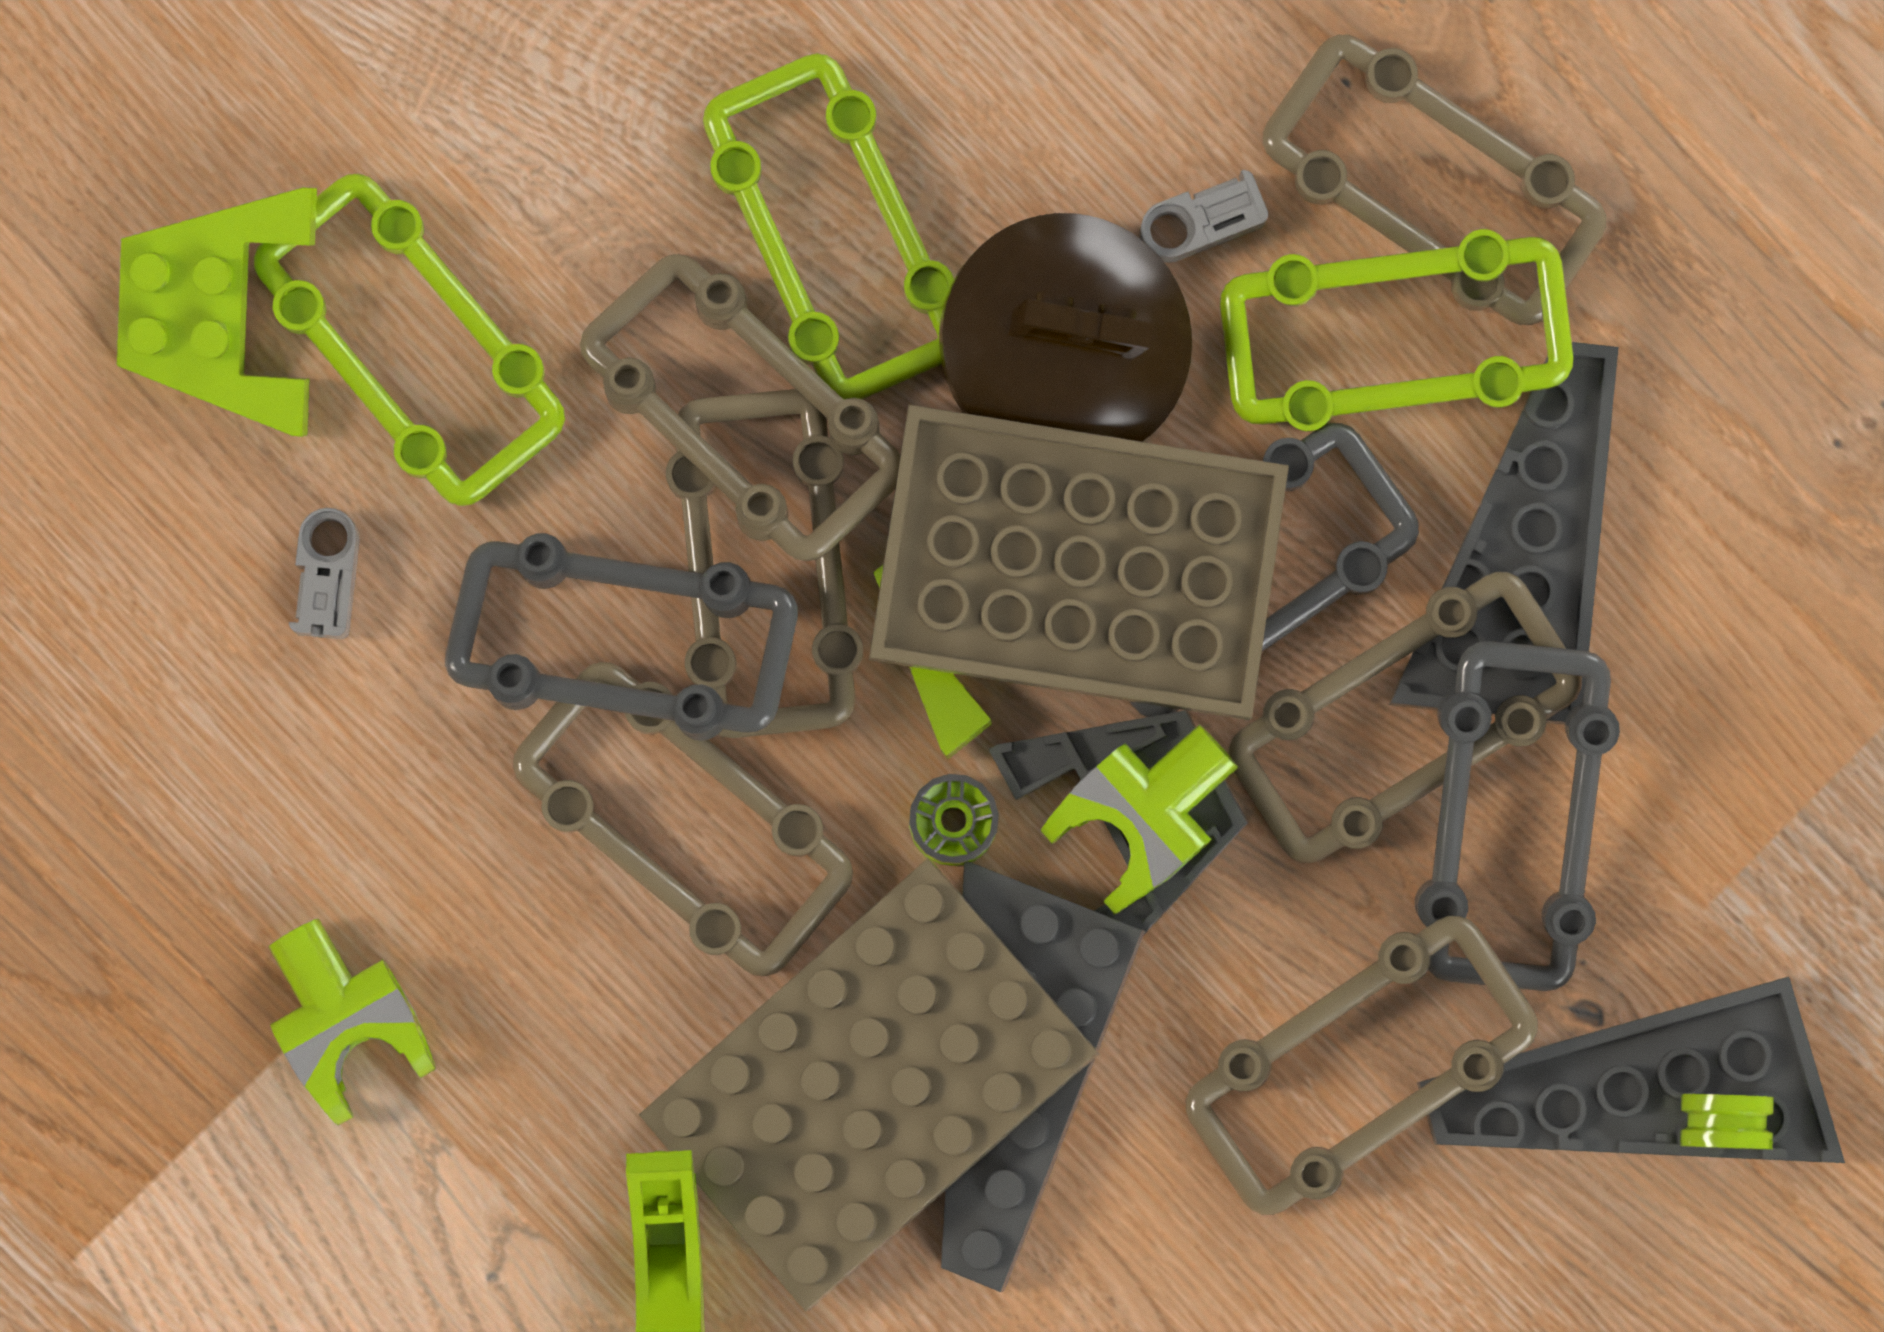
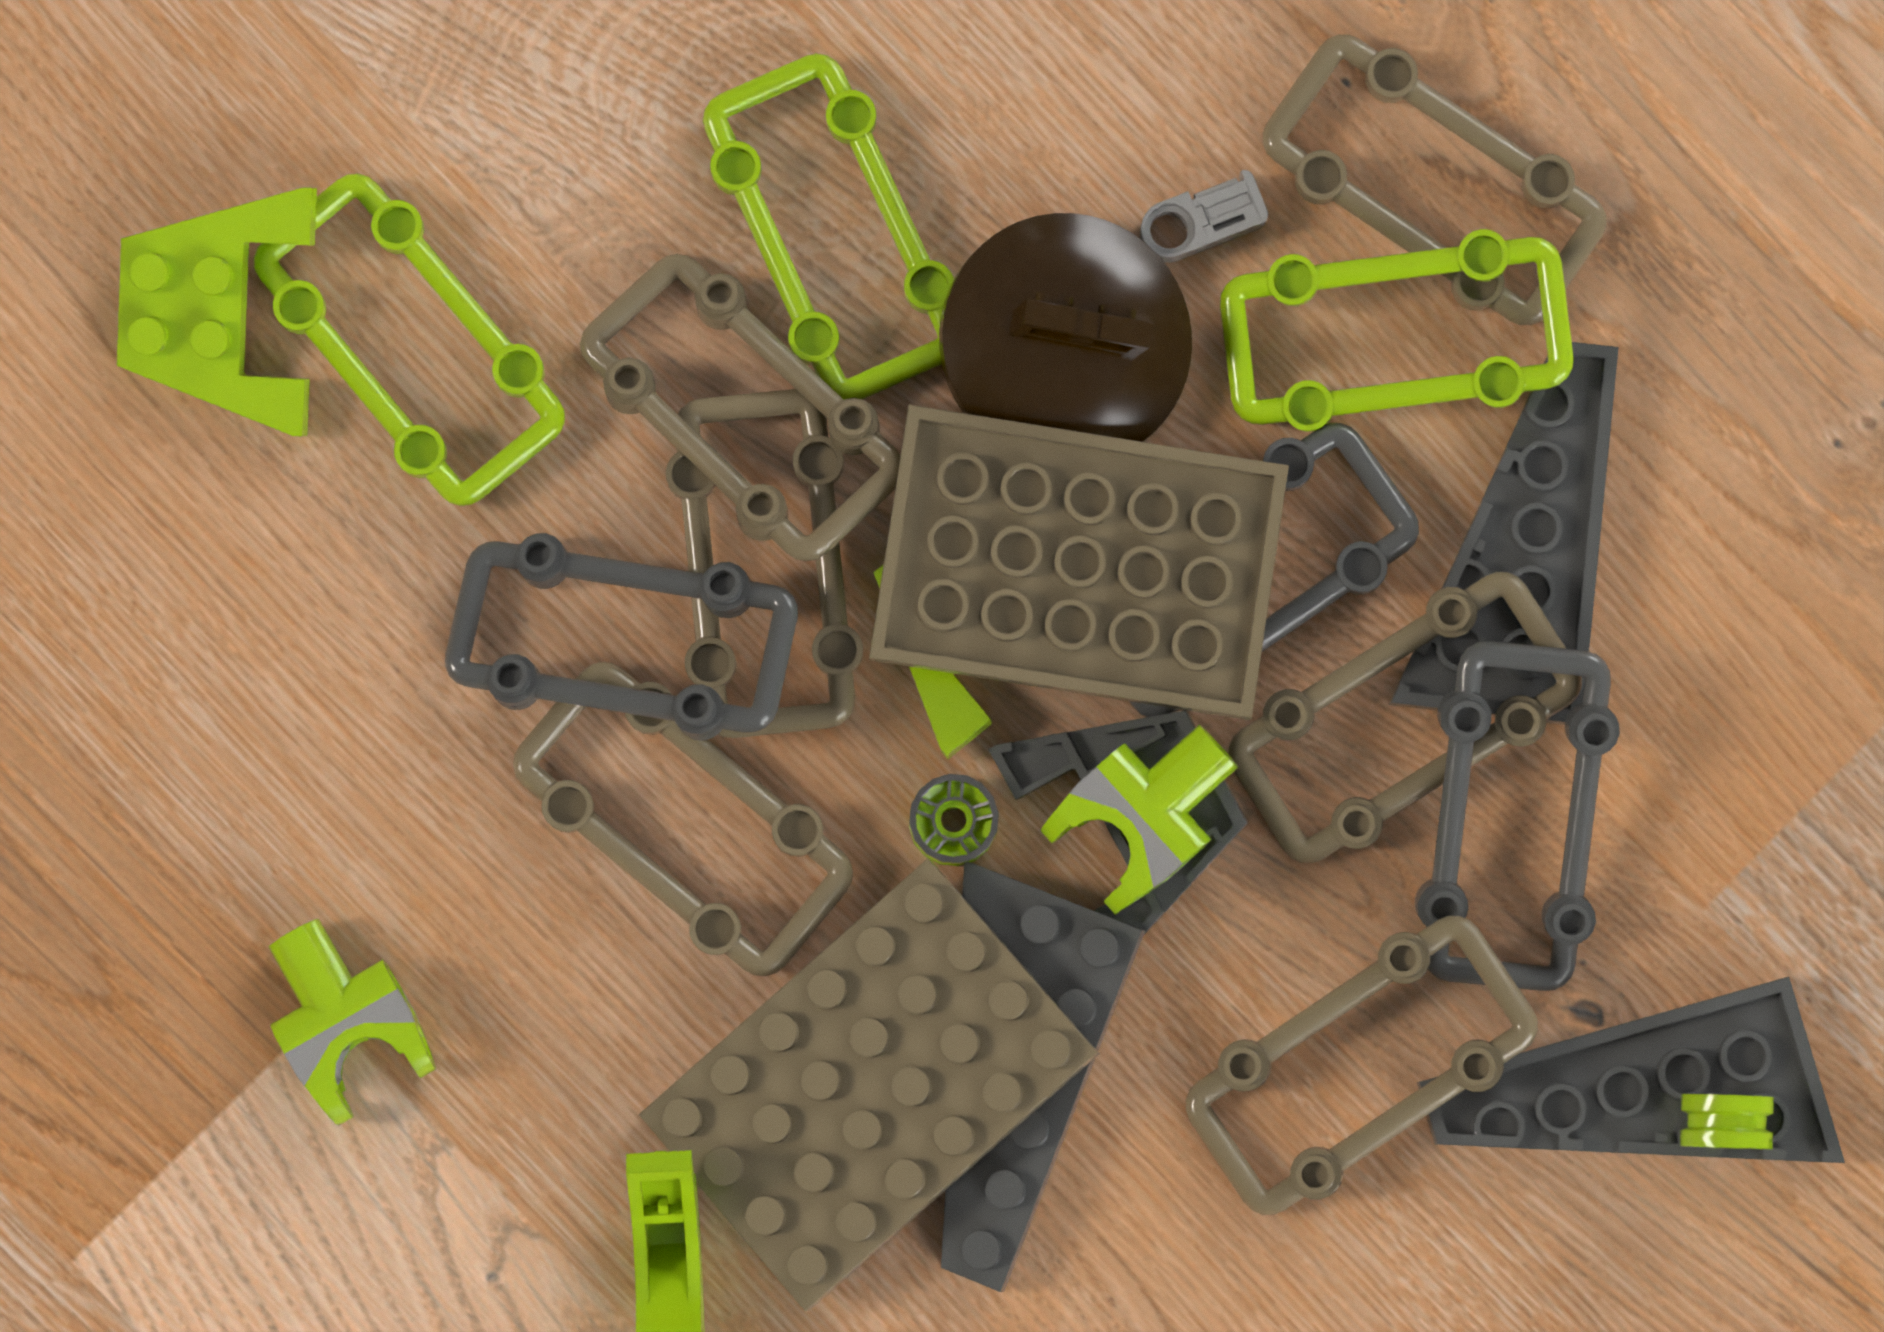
(327, 581): light grey piece -> none

